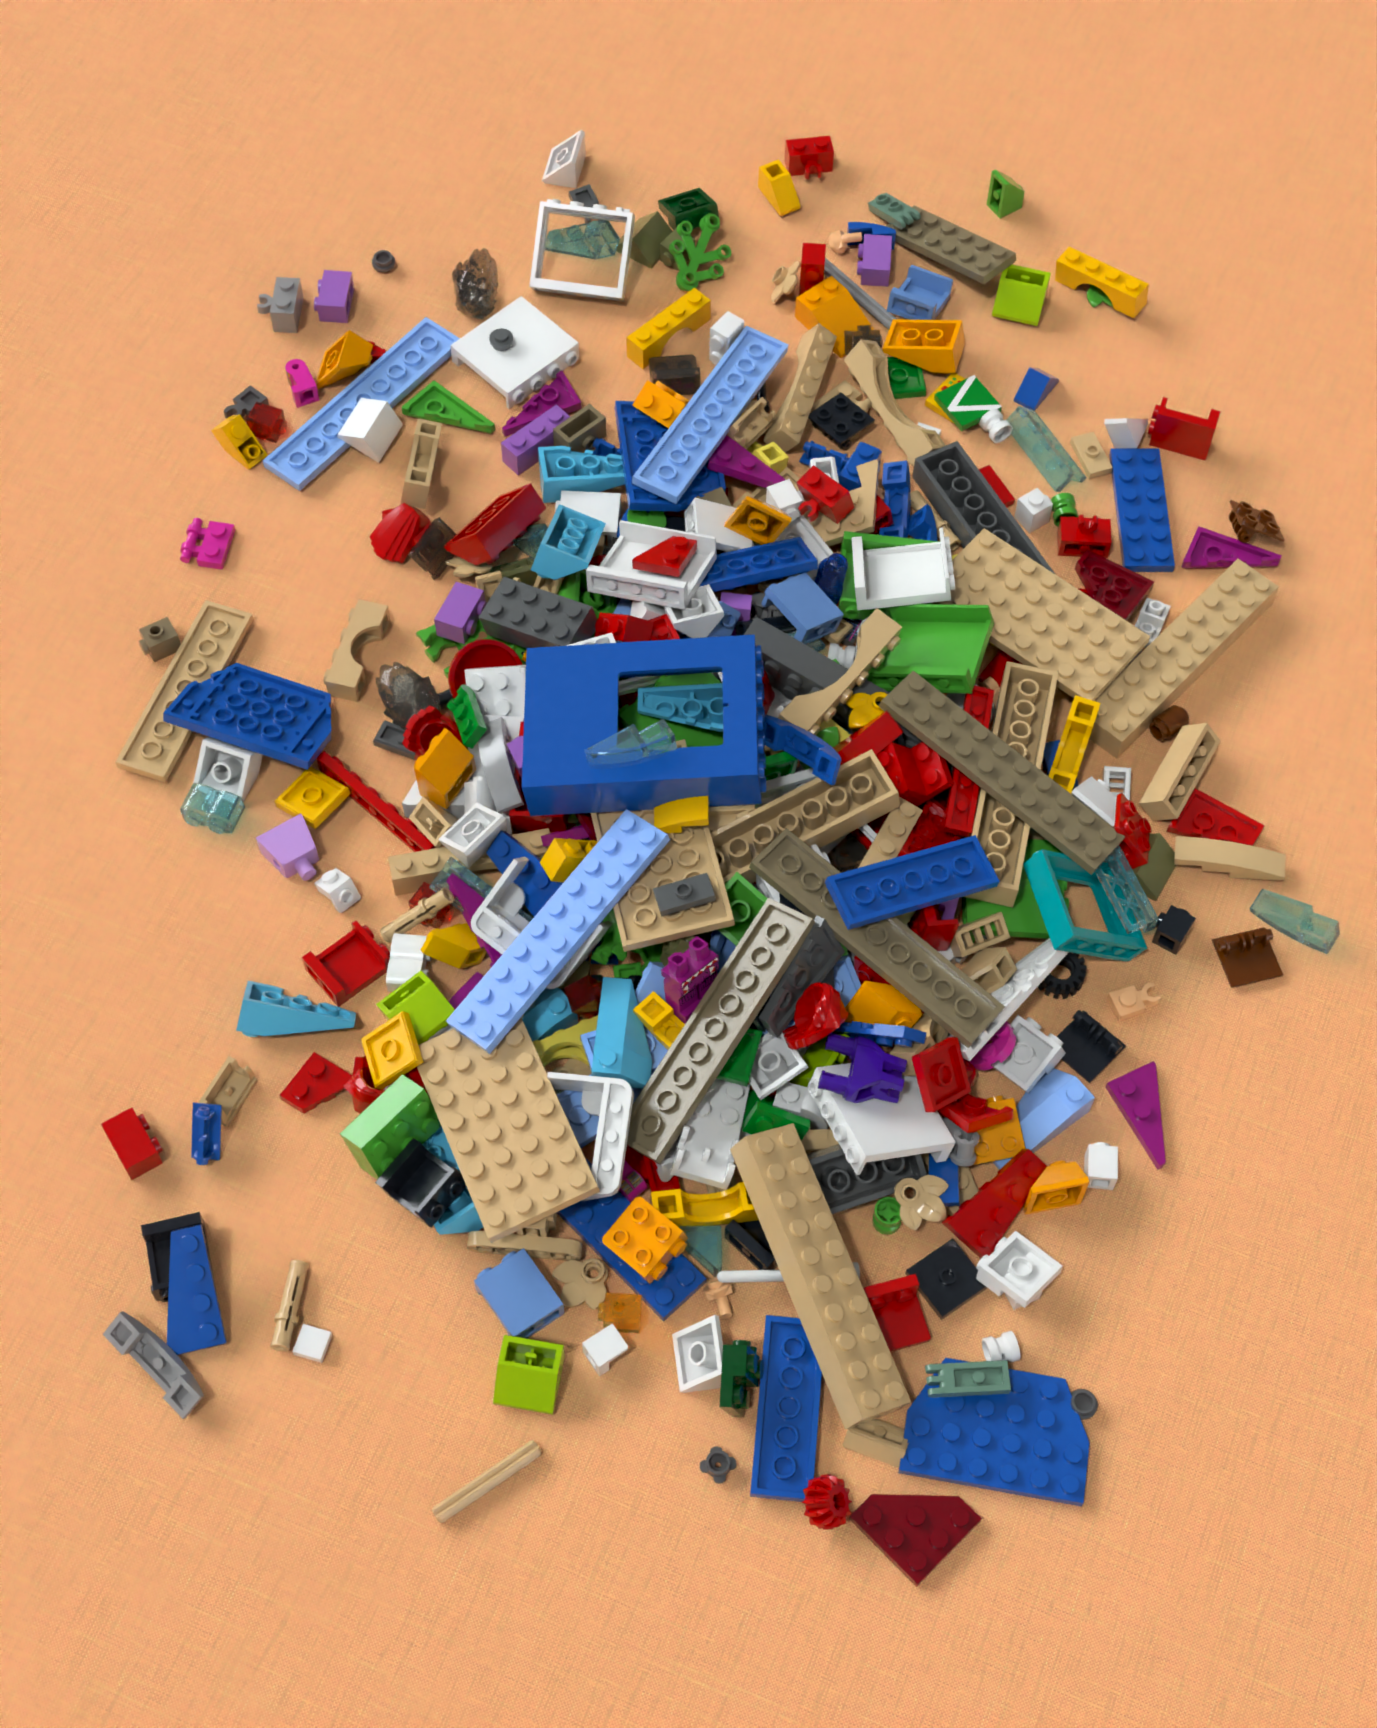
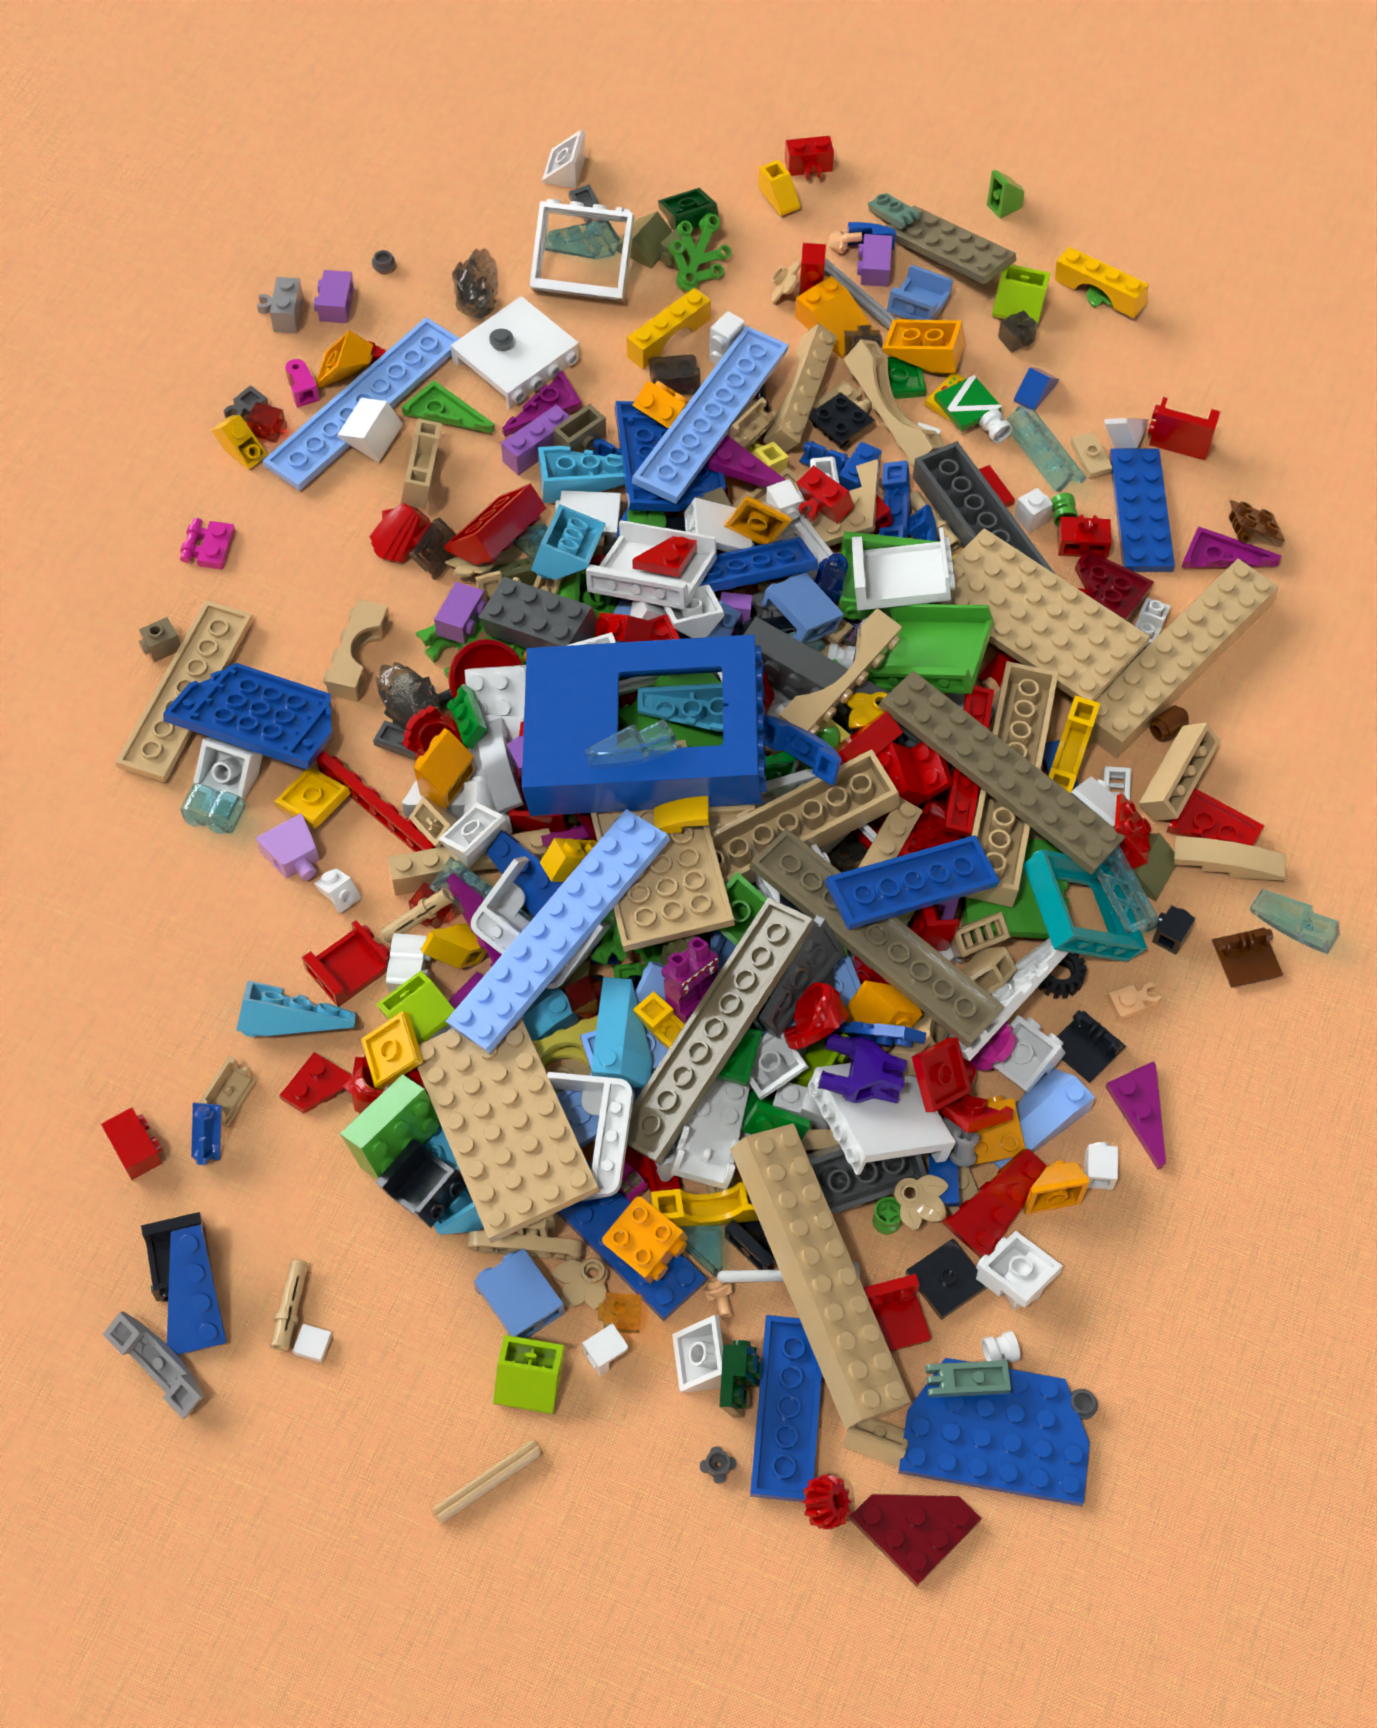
(684, 894): dark grey plate -> none
(1017, 331): none -> clear smoke brick

